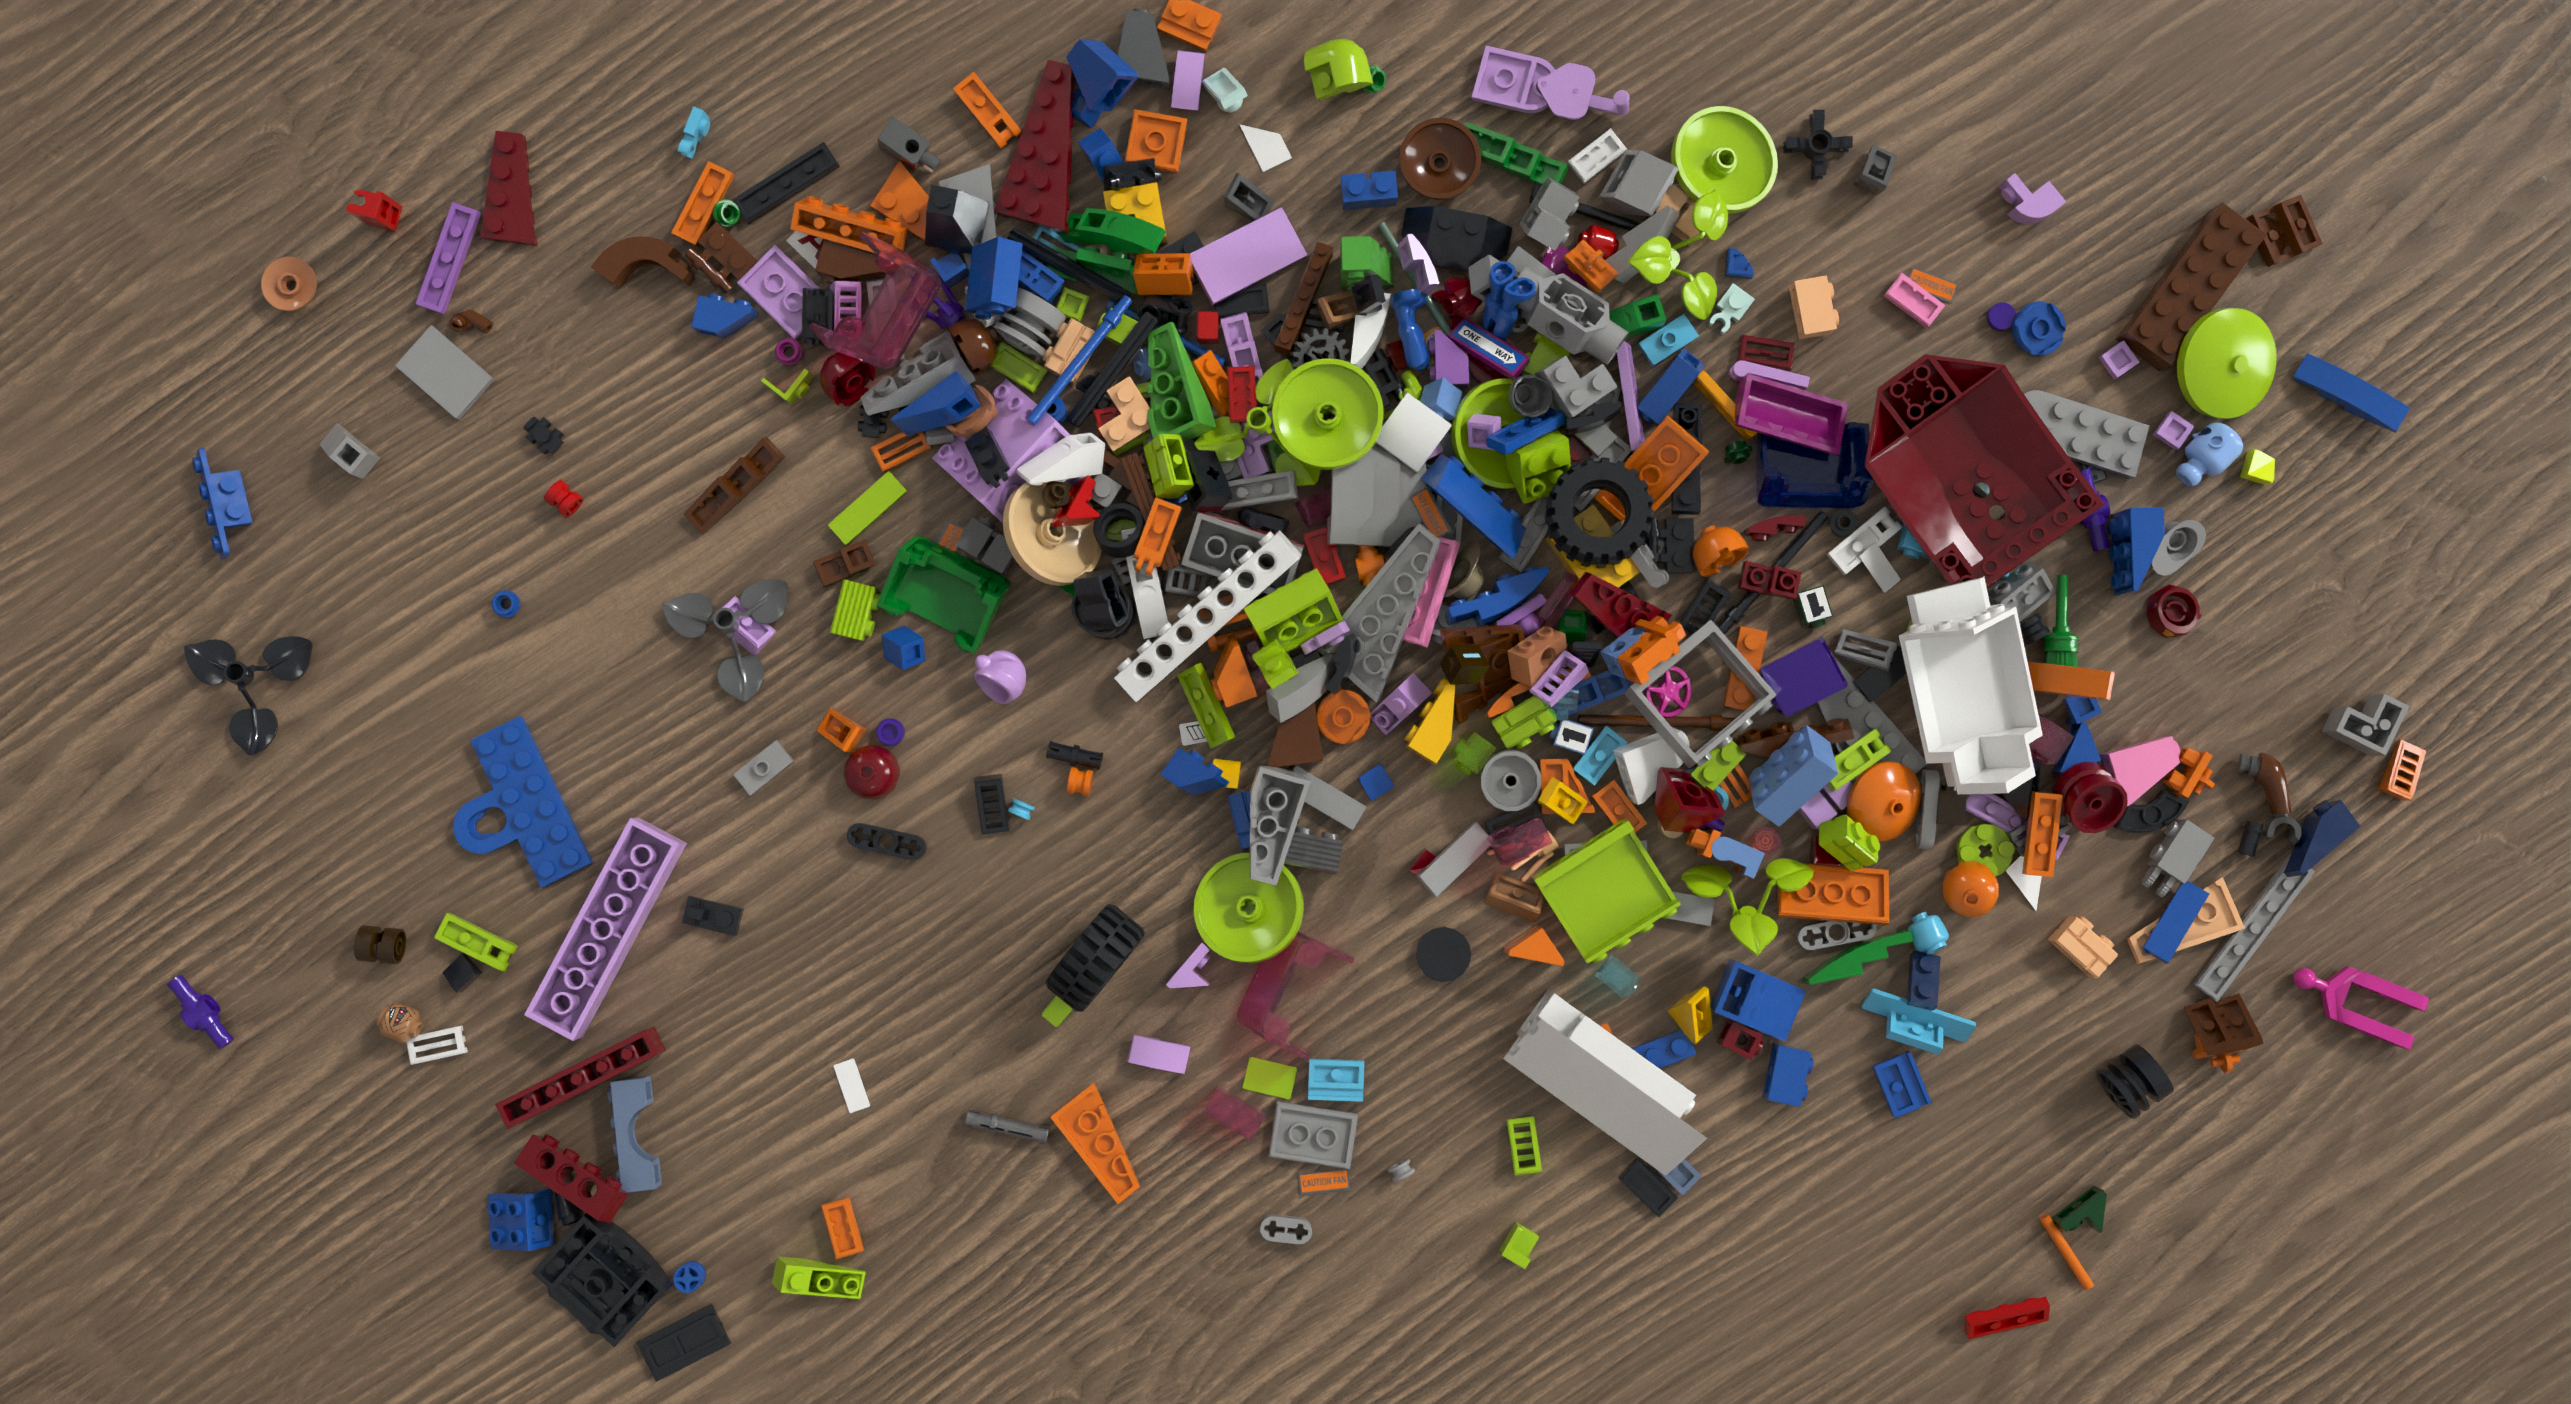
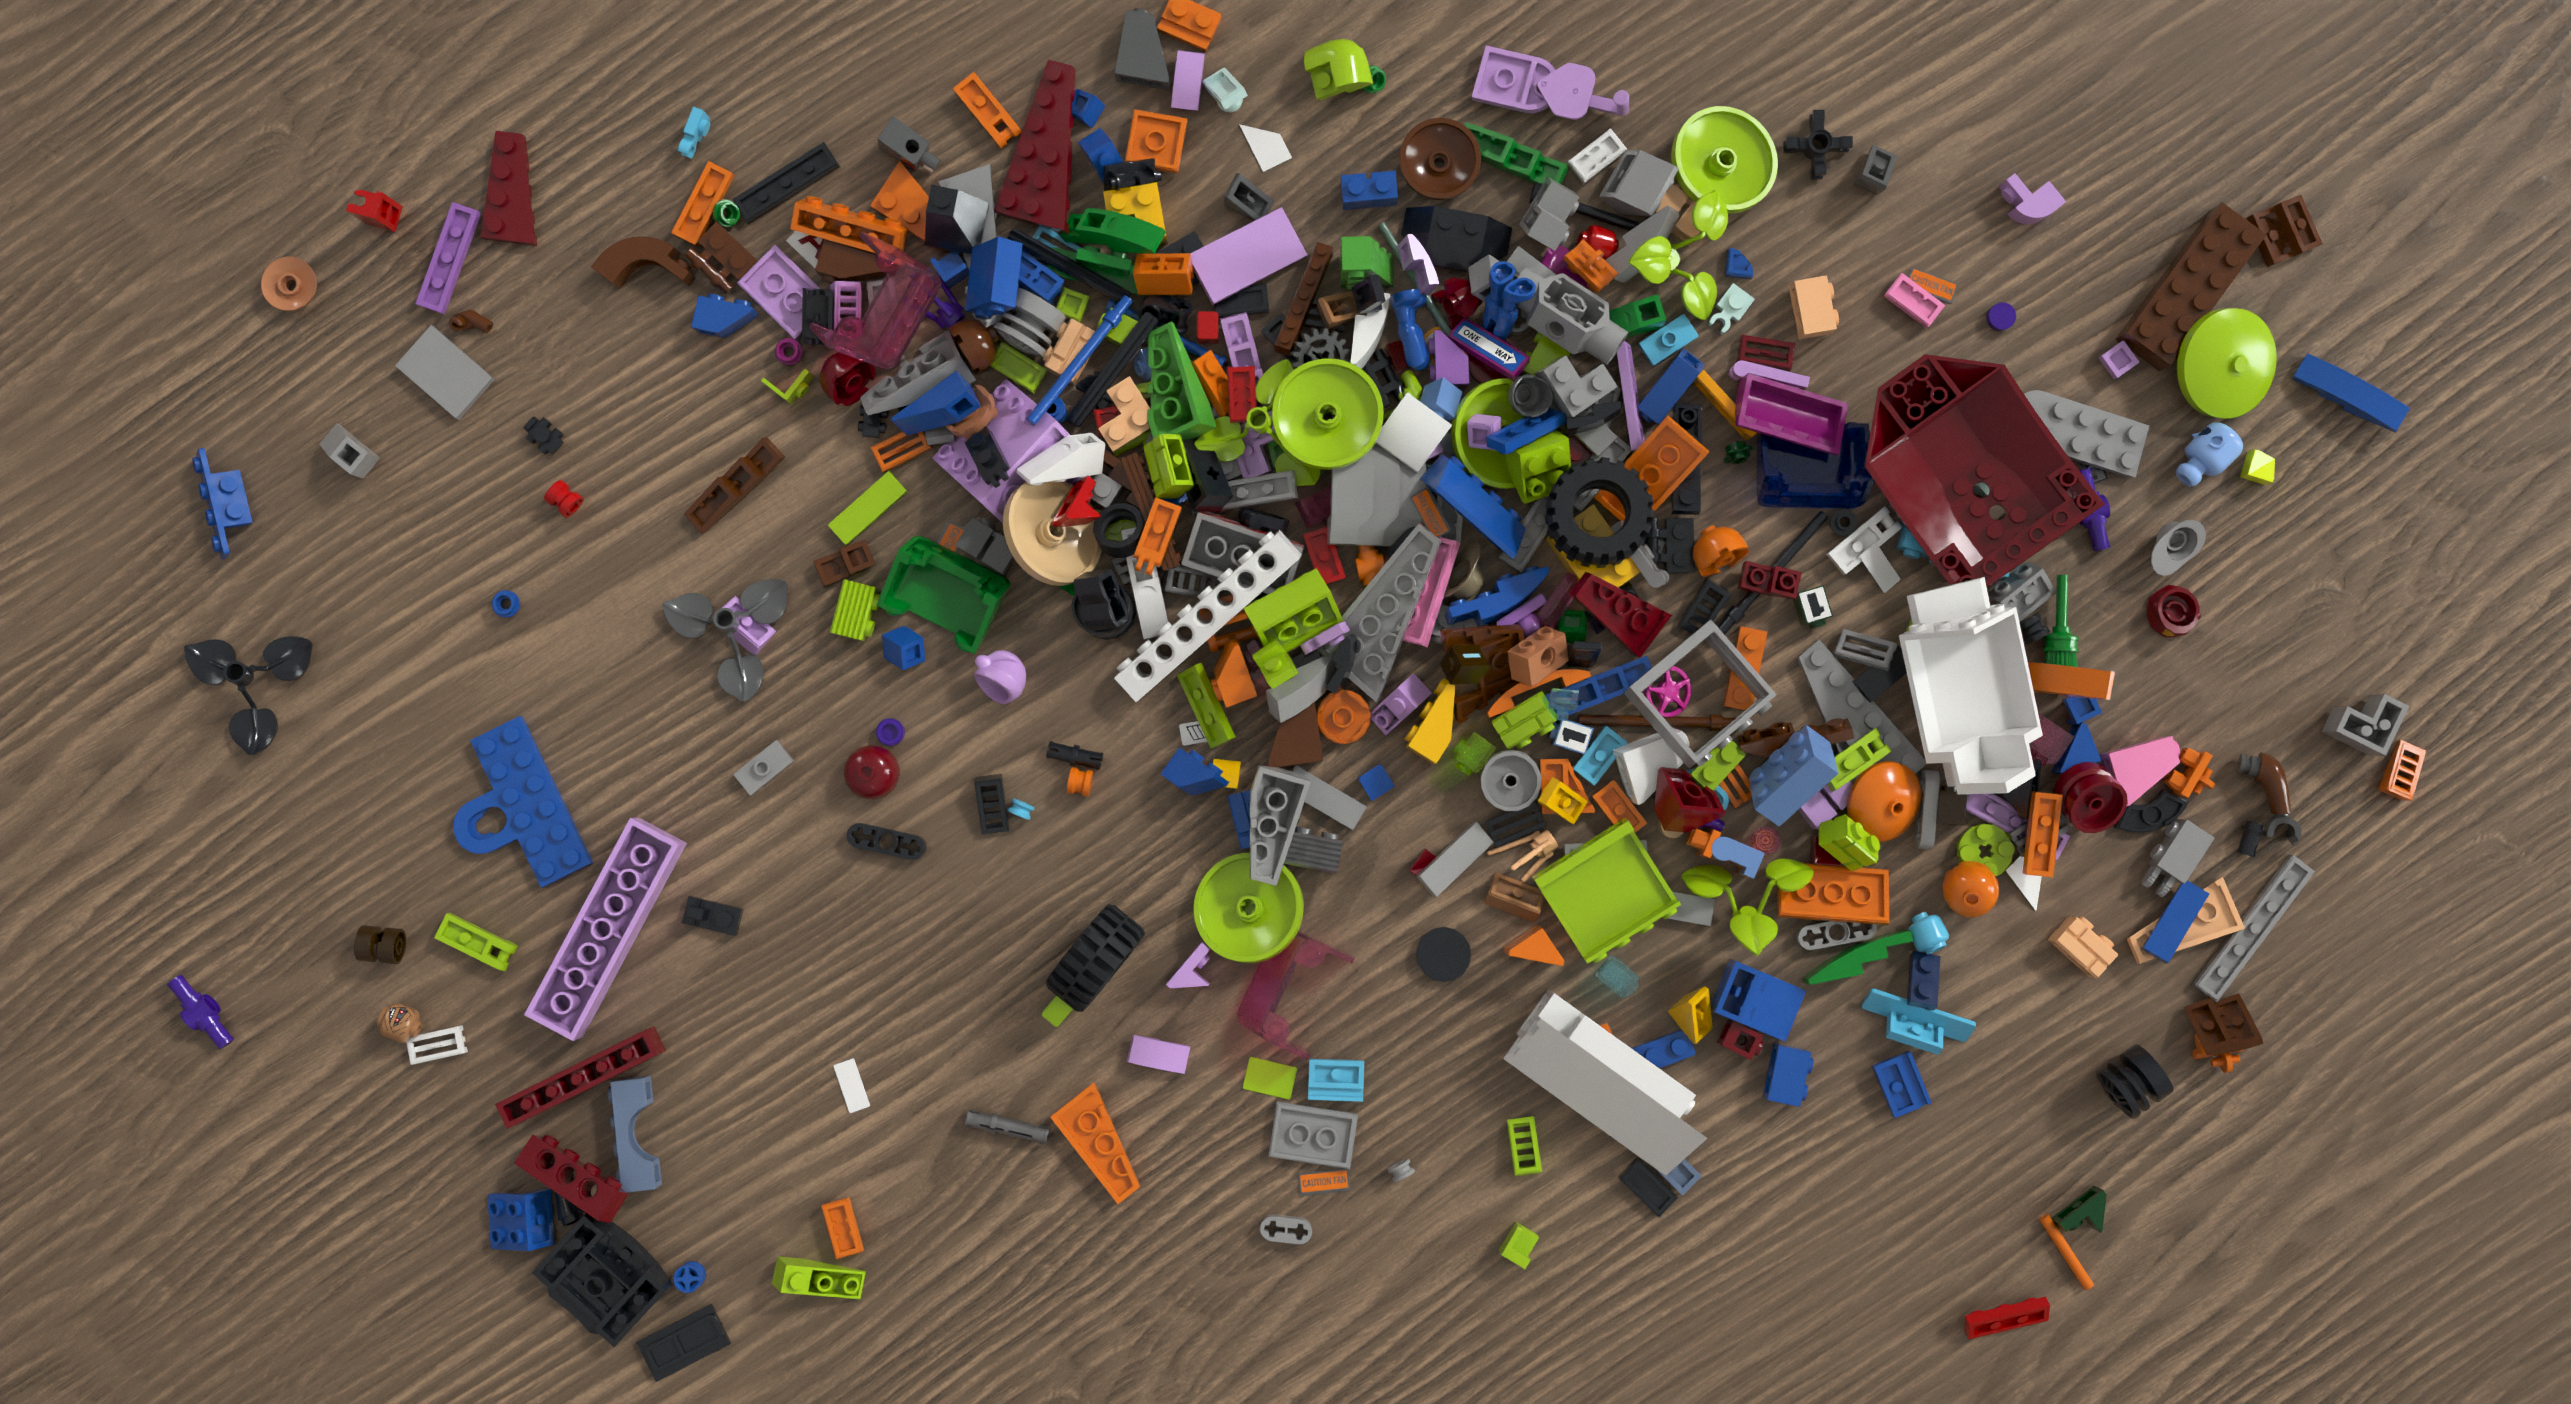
(461, 973): black slope -> none
(841, 730): orange slope -> none
(1055, 495): dark brown plate -> none
(1100, 74): blue slope -> none
(1234, 1113): clear pink brick -> none
(1516, 844): clear pink brick -> none
(1564, 660): lavender slope -> none
(1643, 648): orange hips -> none
(1768, 528): dark red slope -> none
(1803, 677): dark purple brick -> none
(2038, 328): blue tile -> none
(2134, 544): blue slope -> none
(2173, 430): lavender plate -> none
(2320, 834): dark blue slope -> none
(2335, 991): dark pink piece -> none

